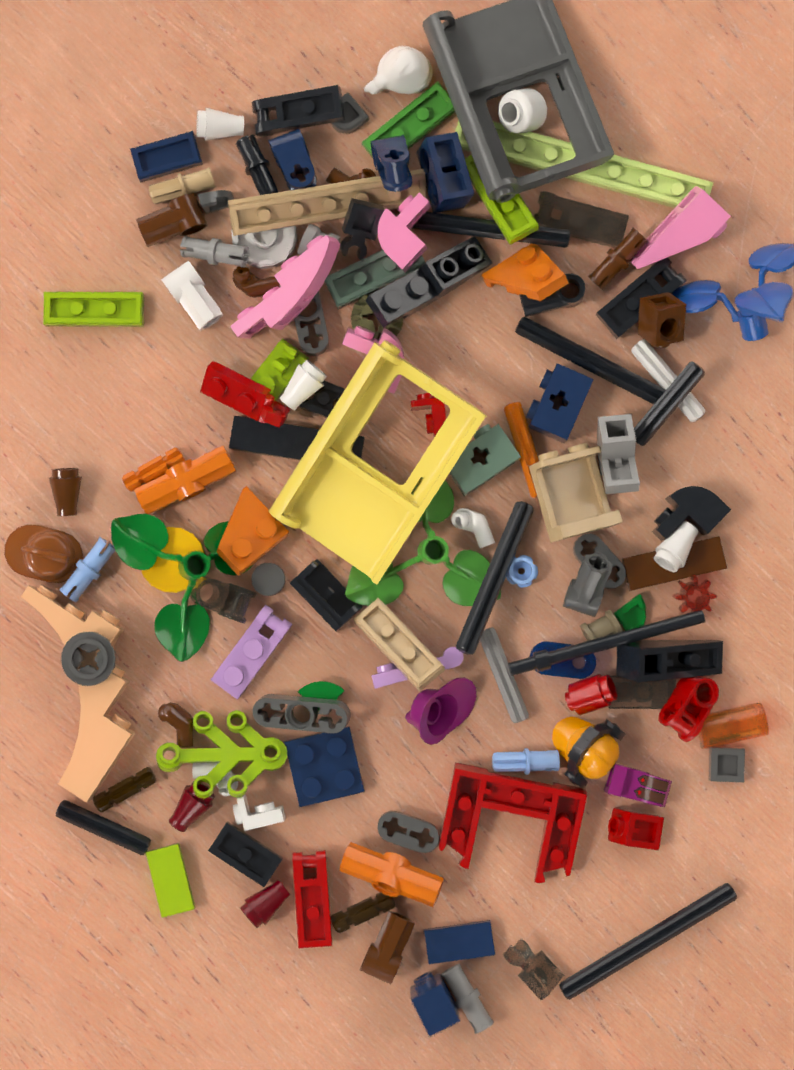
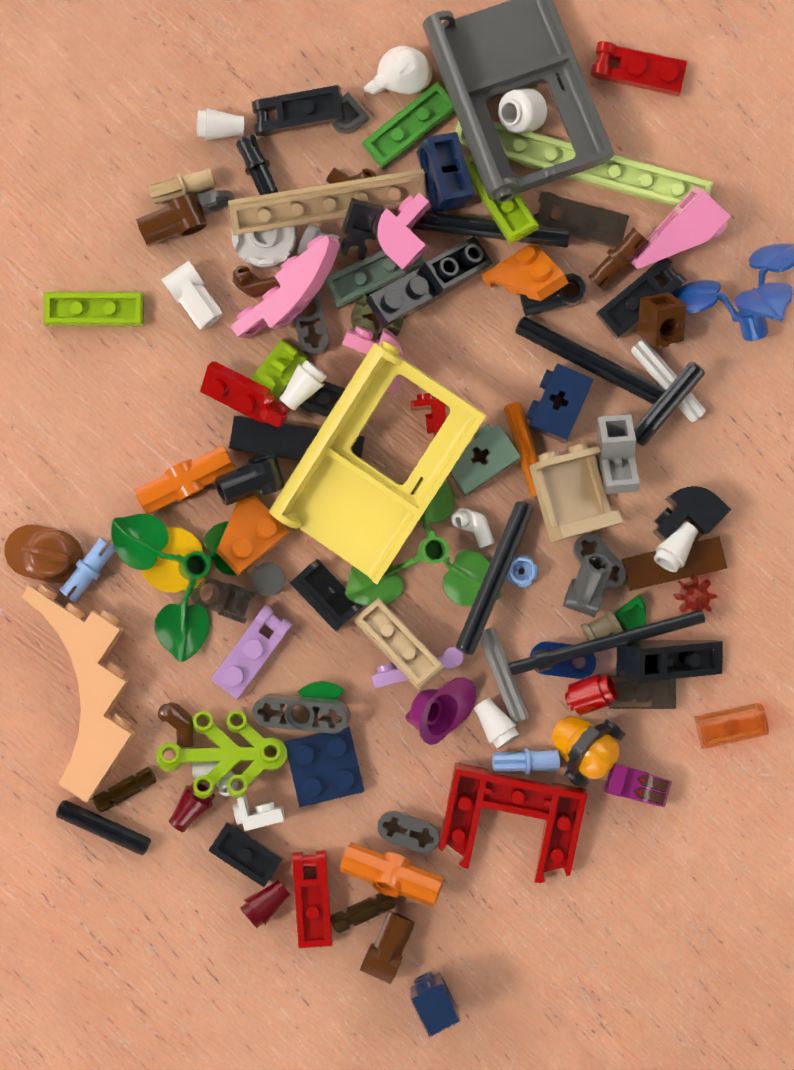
(65, 489): reddish brown cone -> none
(72, 658): dark grey gear -> none
(152, 469): orange axle -> none
(166, 156): dark blue tile -> none
(170, 880): lime tile -> none
(215, 251): light grey pin -> none
(258, 477): none -> black piece
(293, 159): dark blue piece -> none
(392, 162): dark blue piece -> none
(459, 942): dark blue tile -> none
(467, 998): light grey pin -> none
(496, 724): none -> white cone
(537, 969): clear smoke plate -> none
(635, 829): red bracket -> none
(639, 69): none -> red plate
(648, 941): black axle -> none
(689, 706): red piece -> none
(726, 764): dark grey tile -> none

